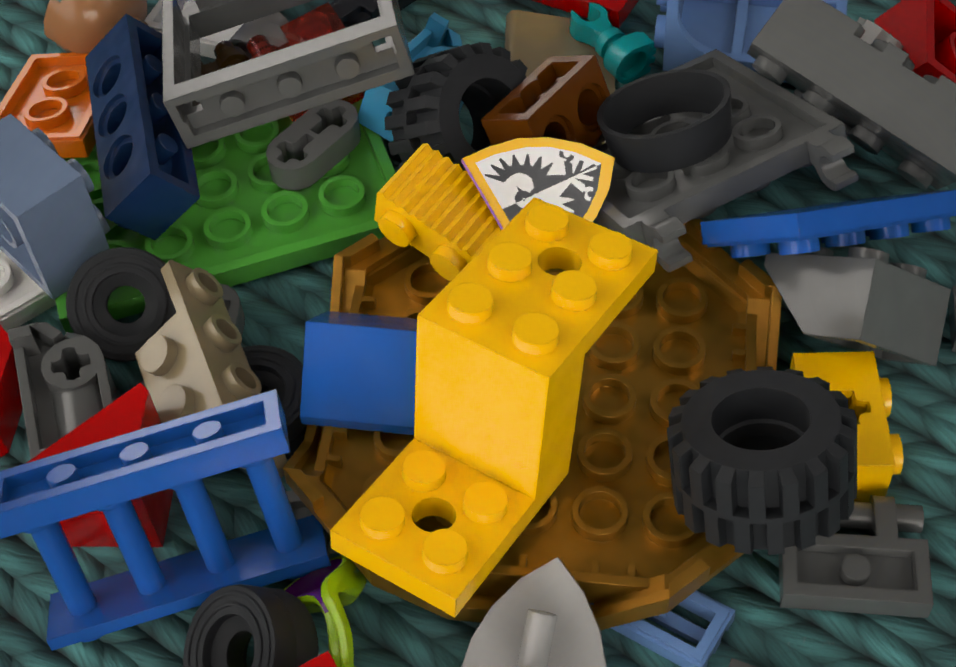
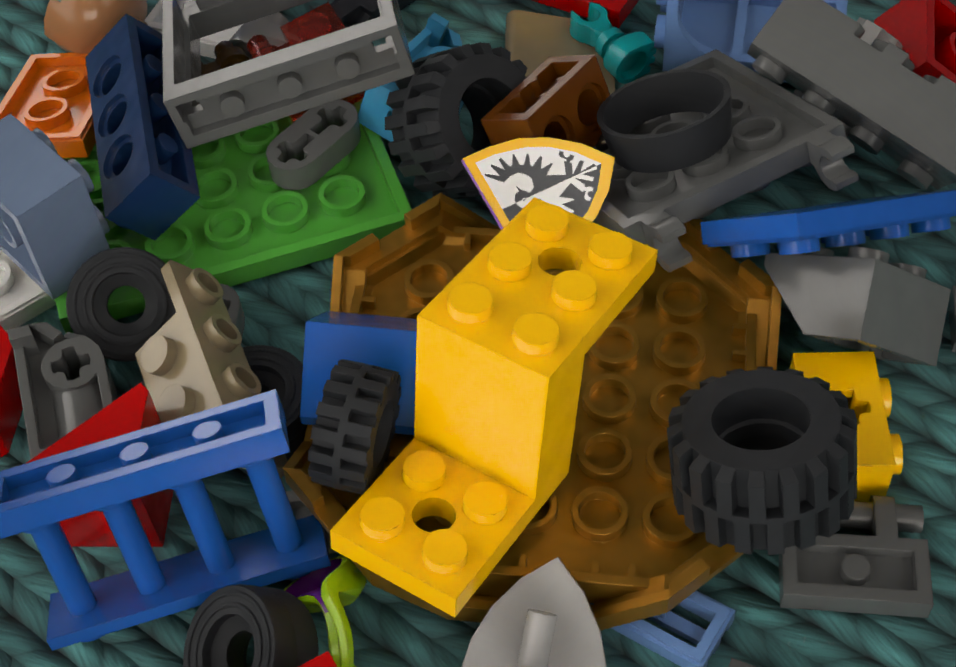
(354, 426): none -> black tyre
(435, 211): yellow brick -> none

